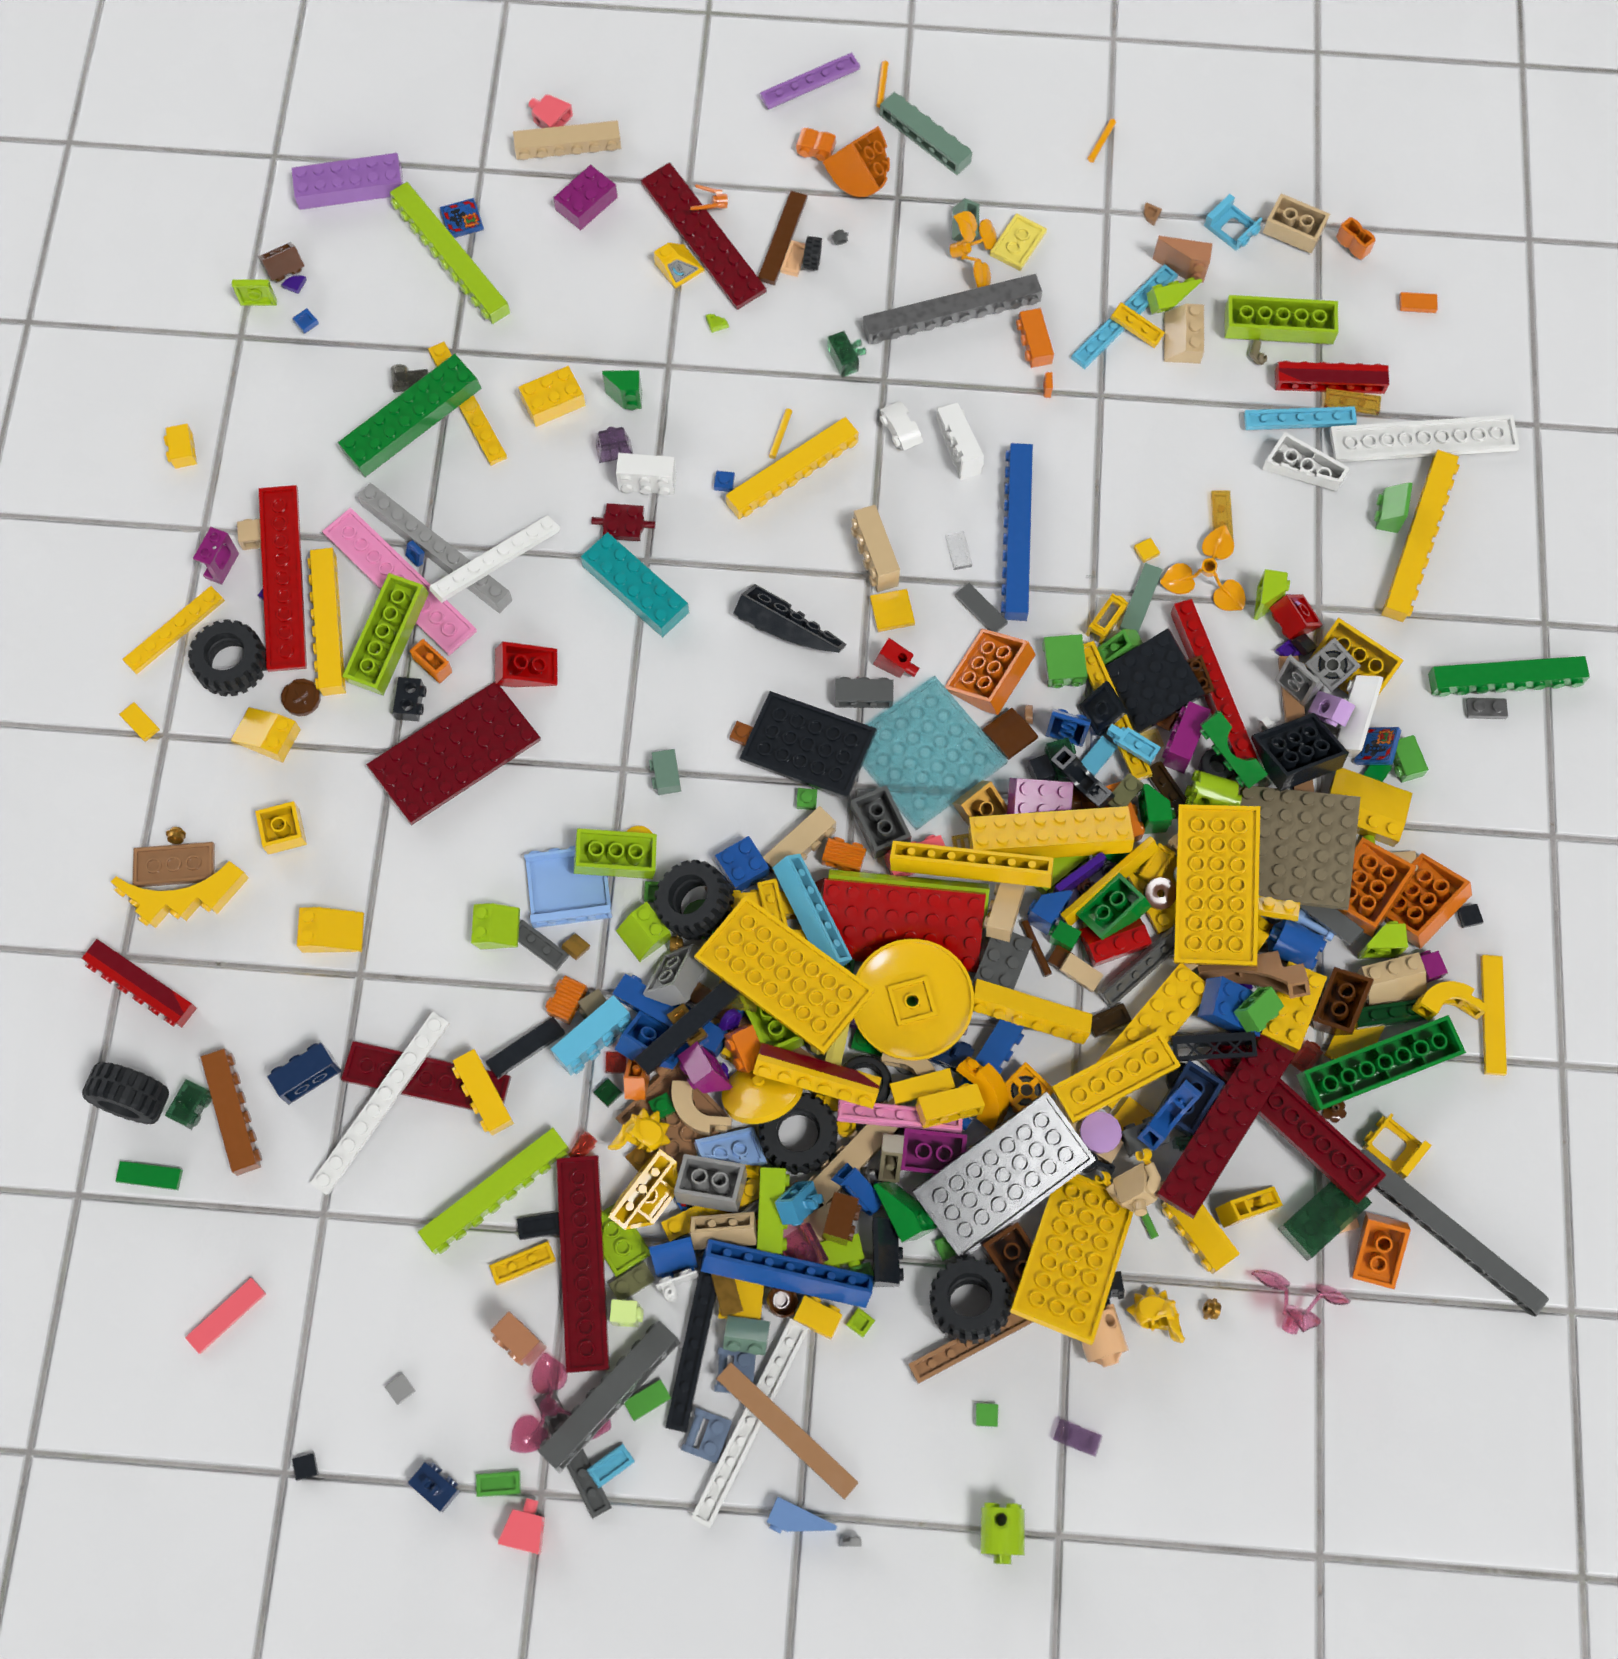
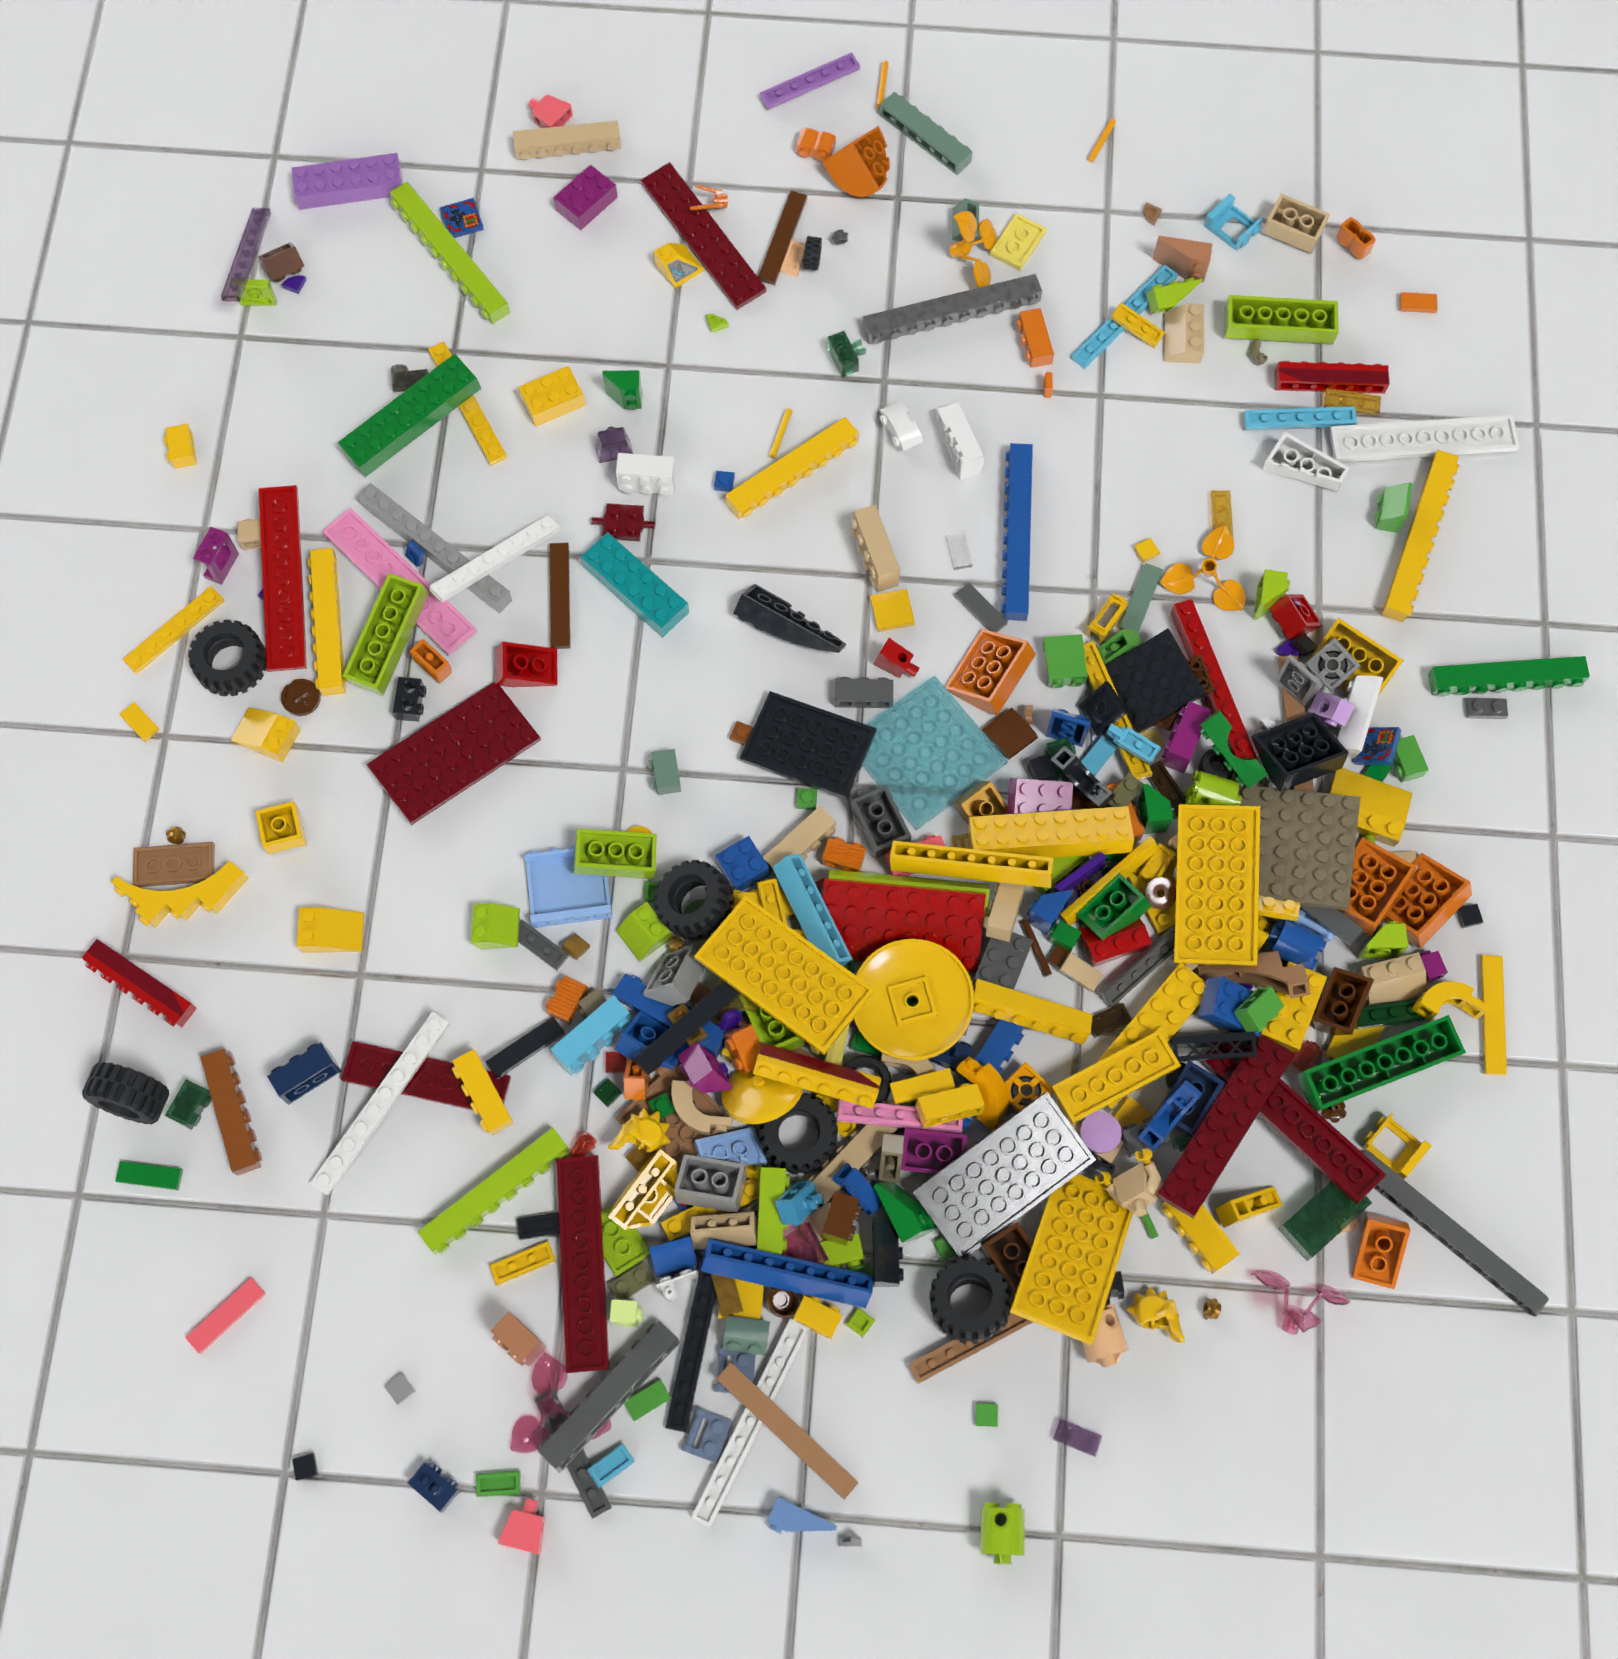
(246, 255): none -> clear purple tile
(305, 321): blue plate -> none
(560, 595): none -> reddish brown tile

